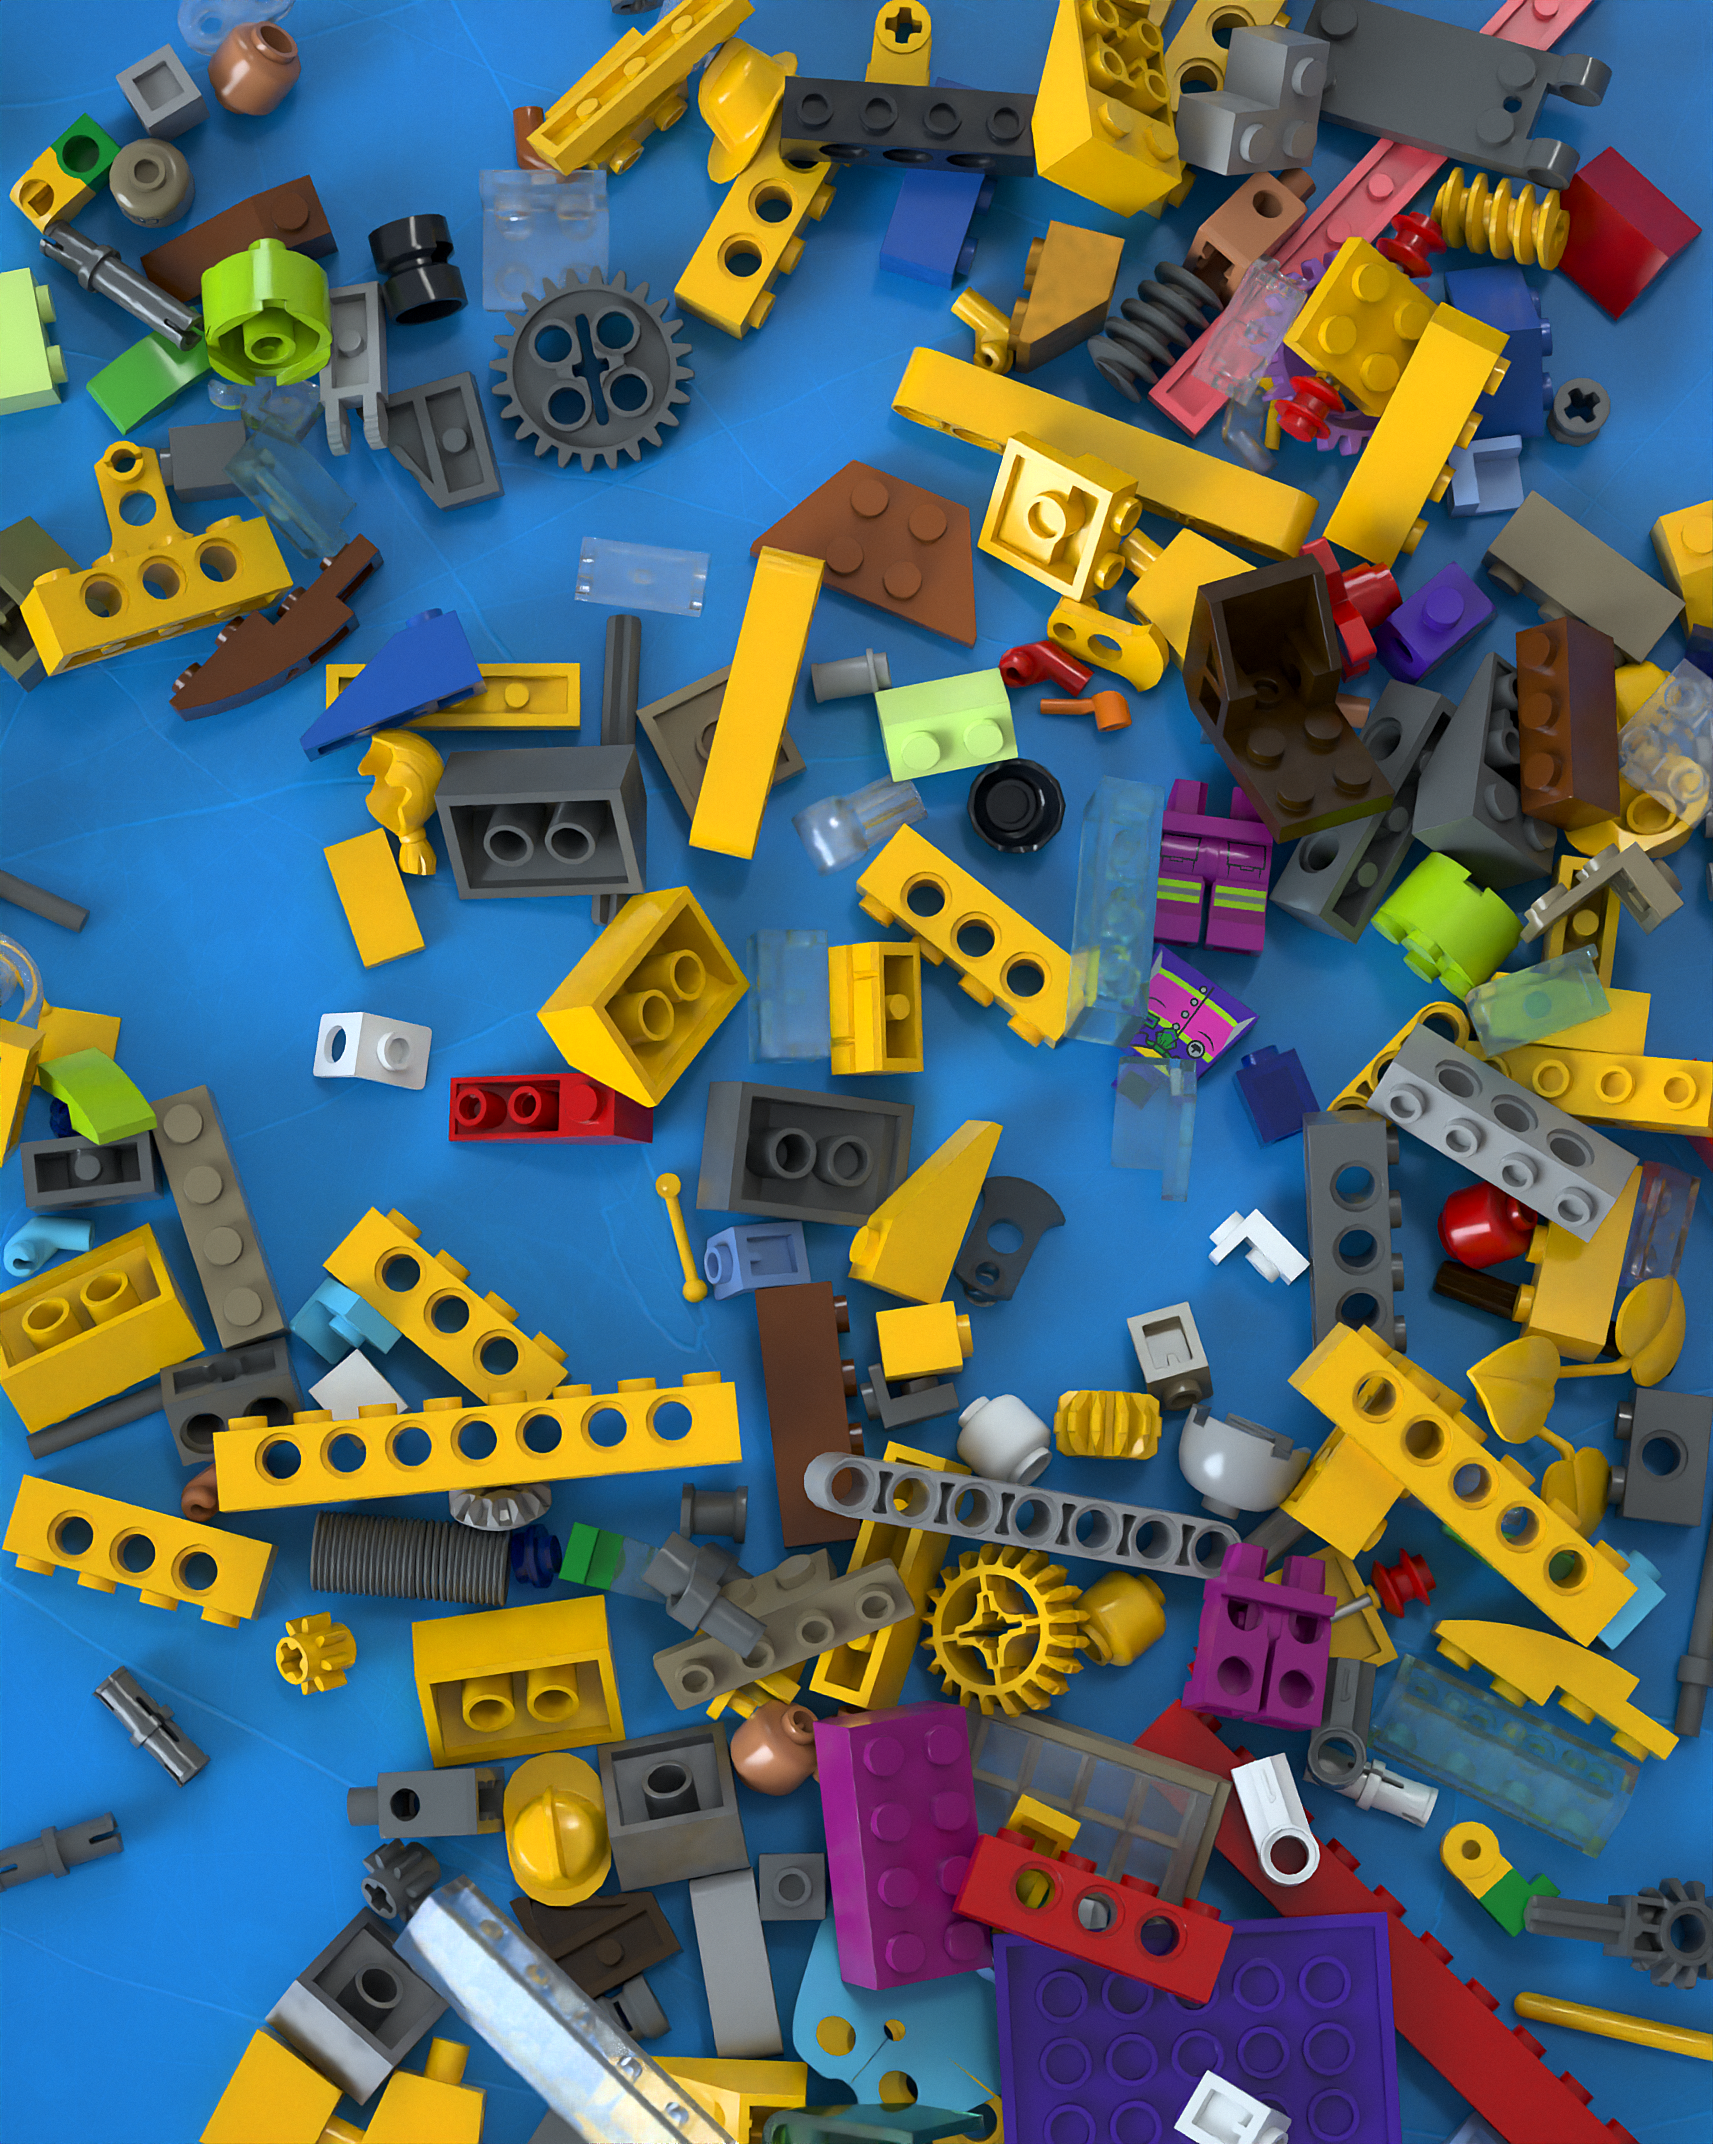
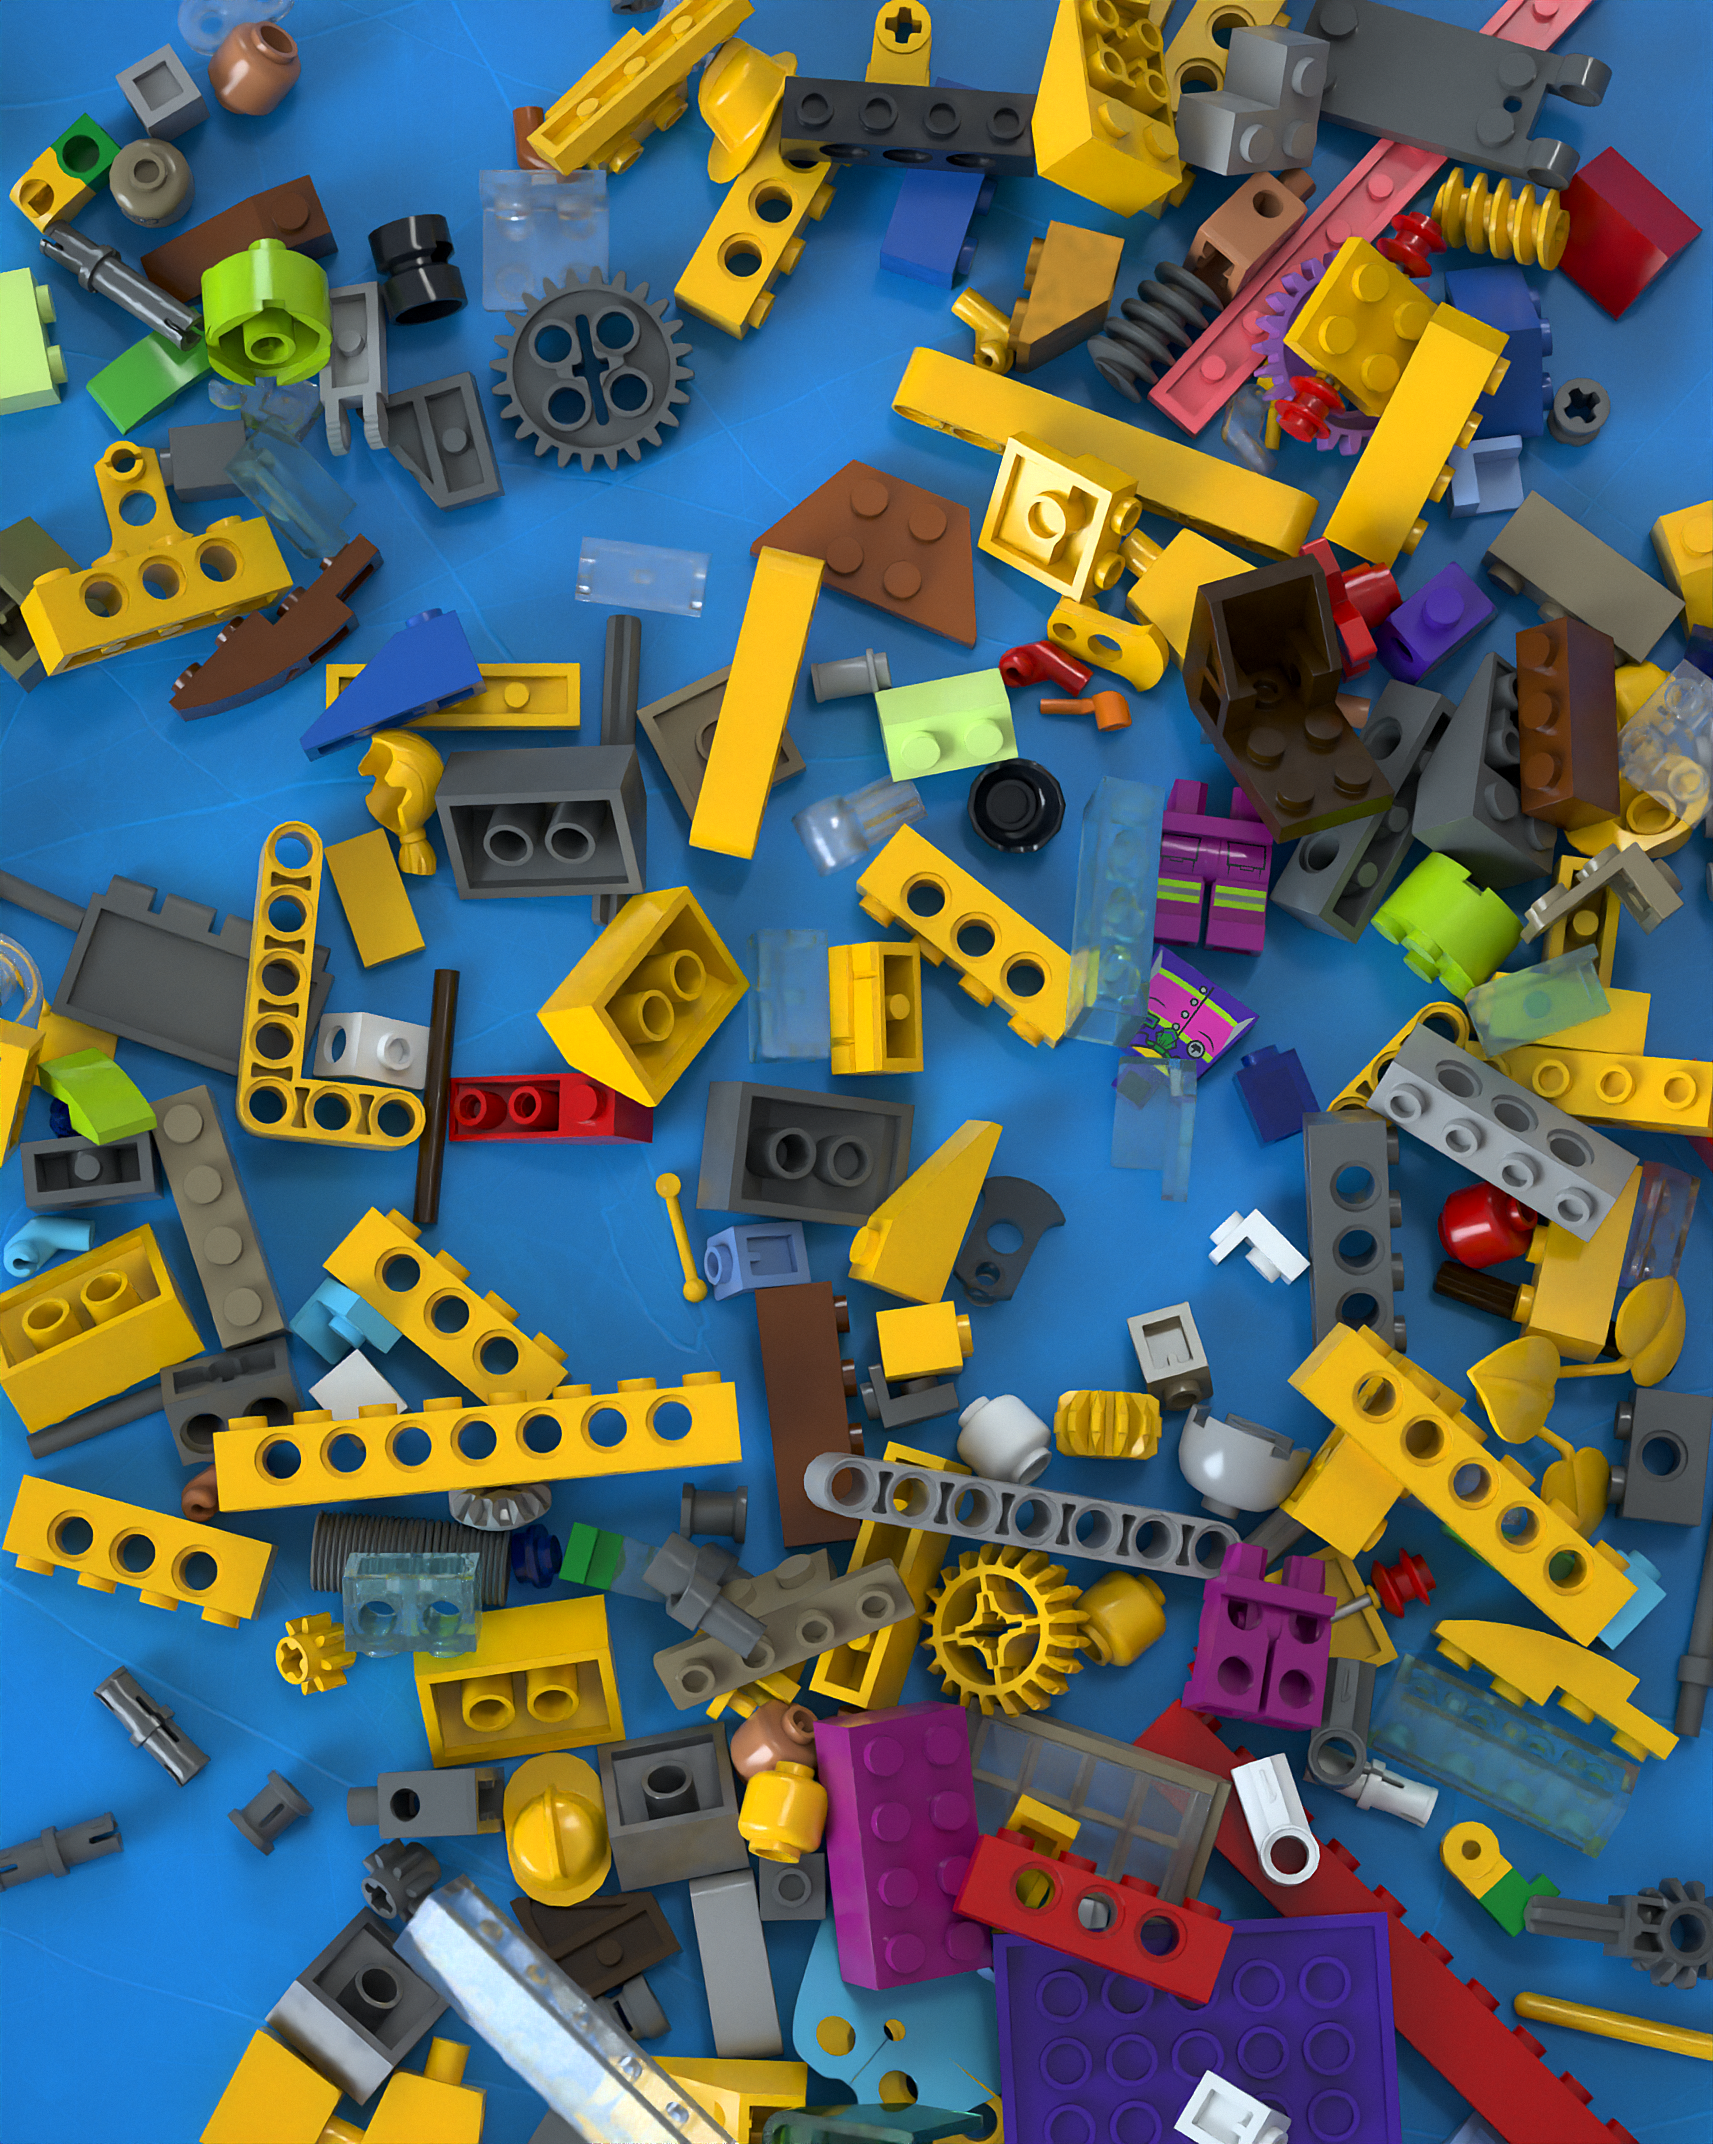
(175, 981): none -> dark grey hinge
(277, 1818): none -> dark grey bush
(290, 1016): none -> yellow beam
(410, 1586): none -> clear light blue brick
(436, 1096): none -> dark brown bar
(783, 1812): none -> yellow head
(1251, 330): clear hinge -> none

